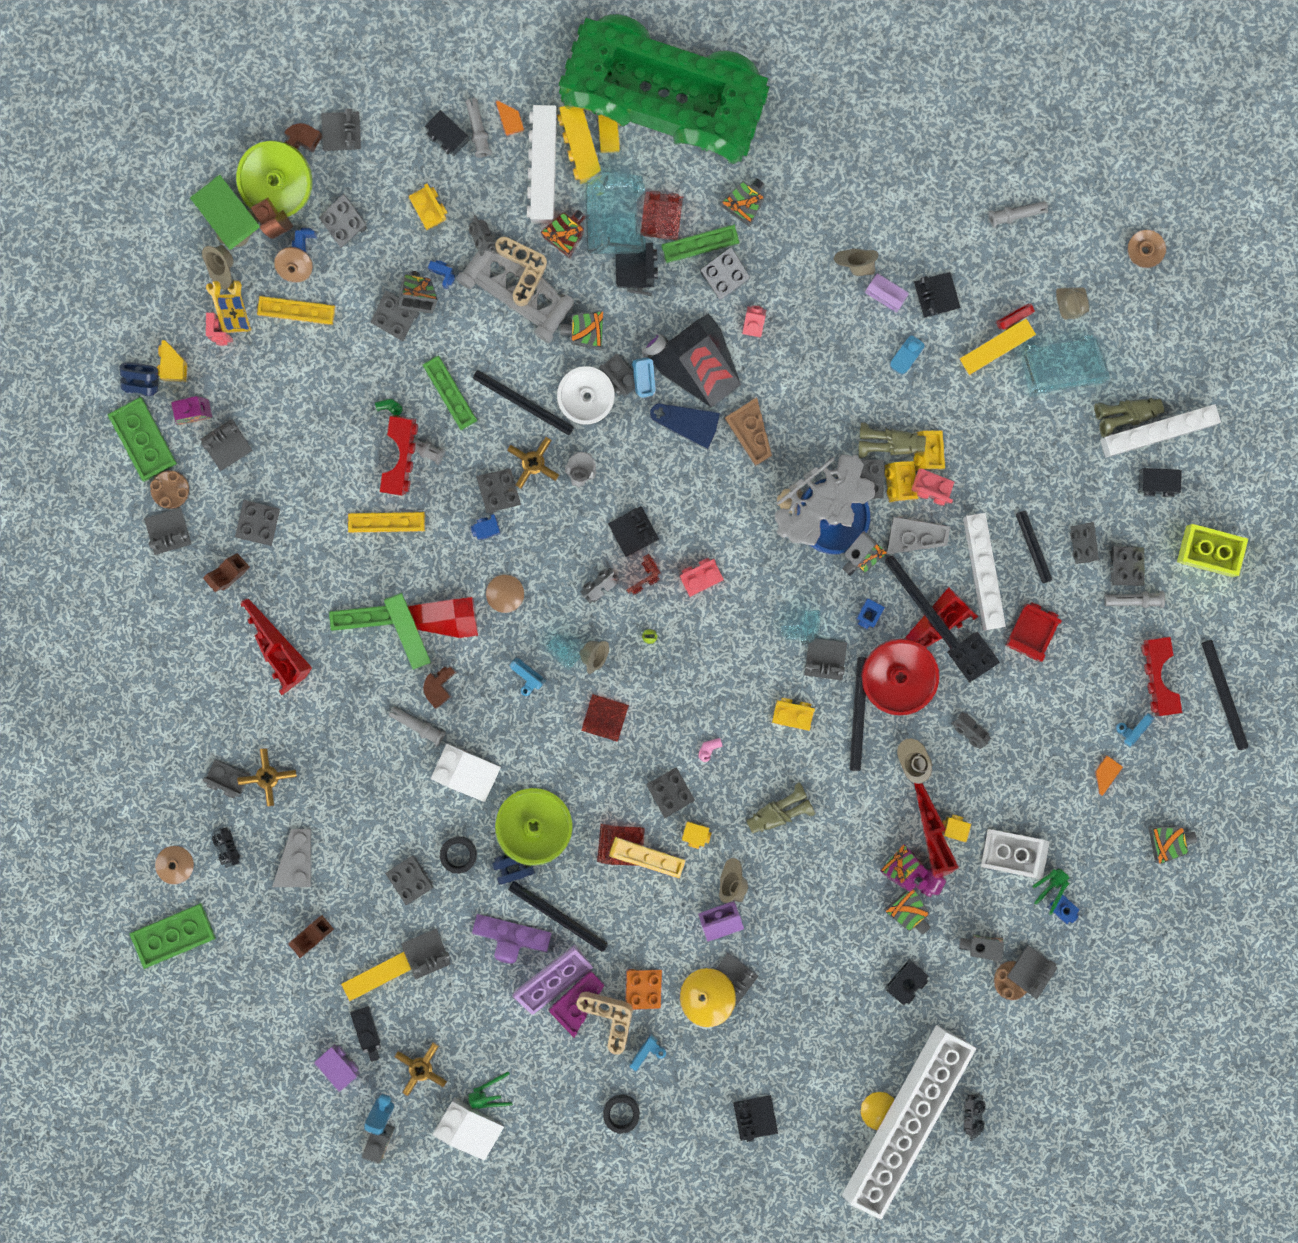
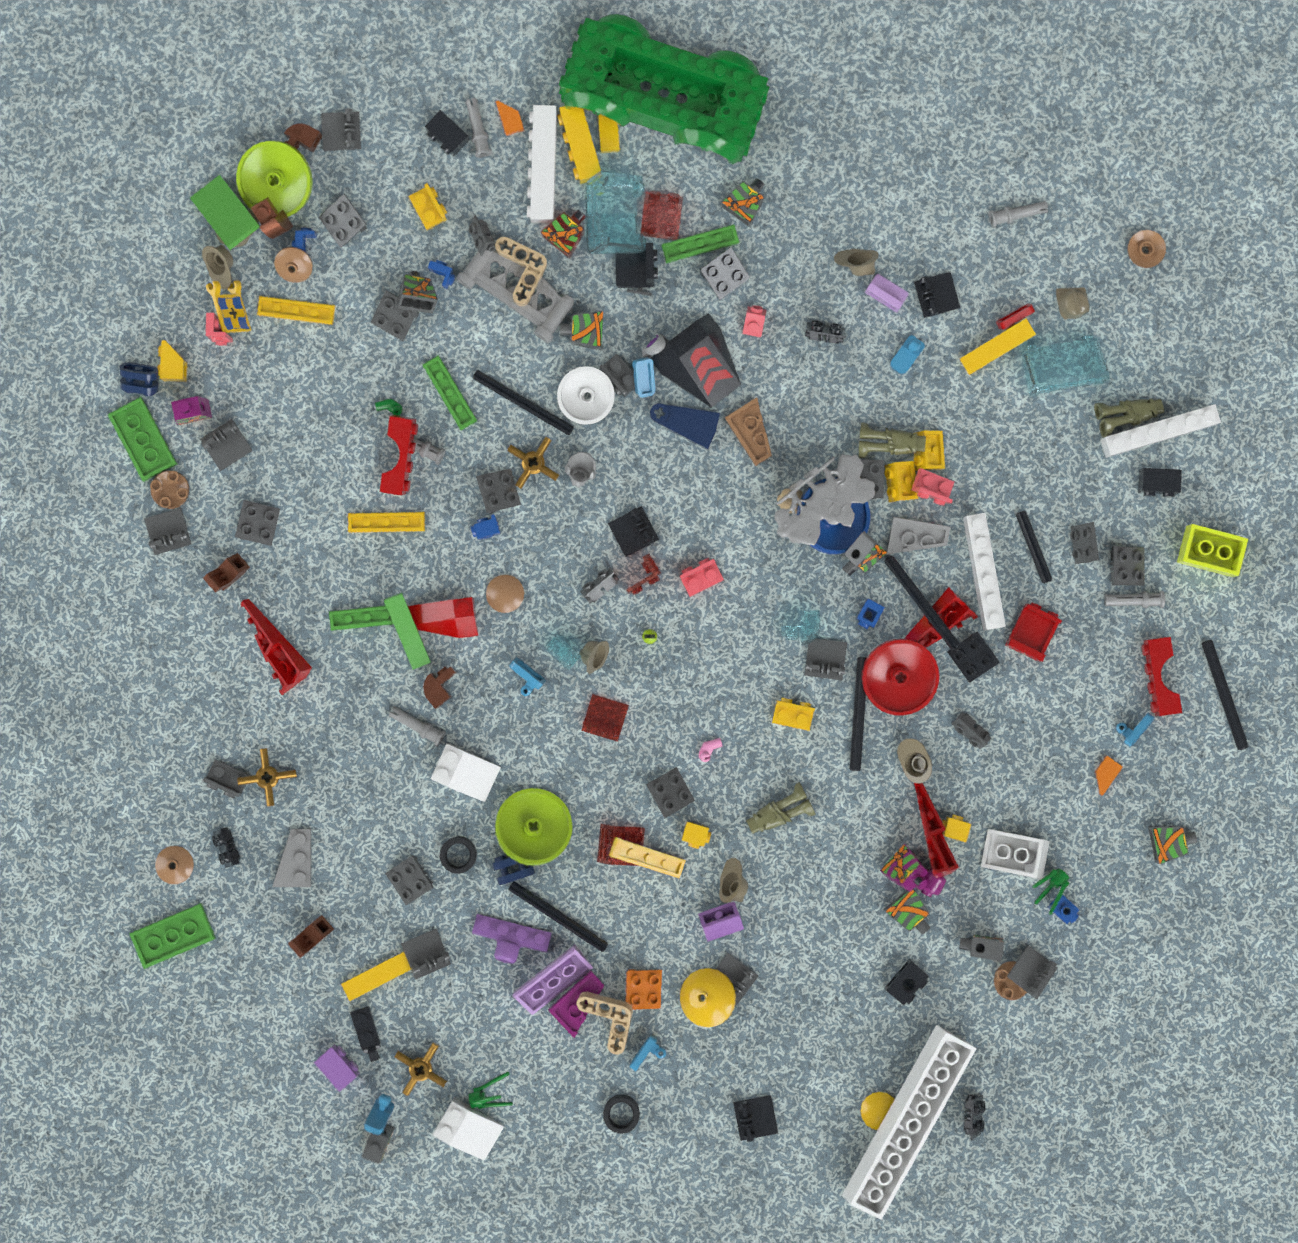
(816, 327): none -> black hinge

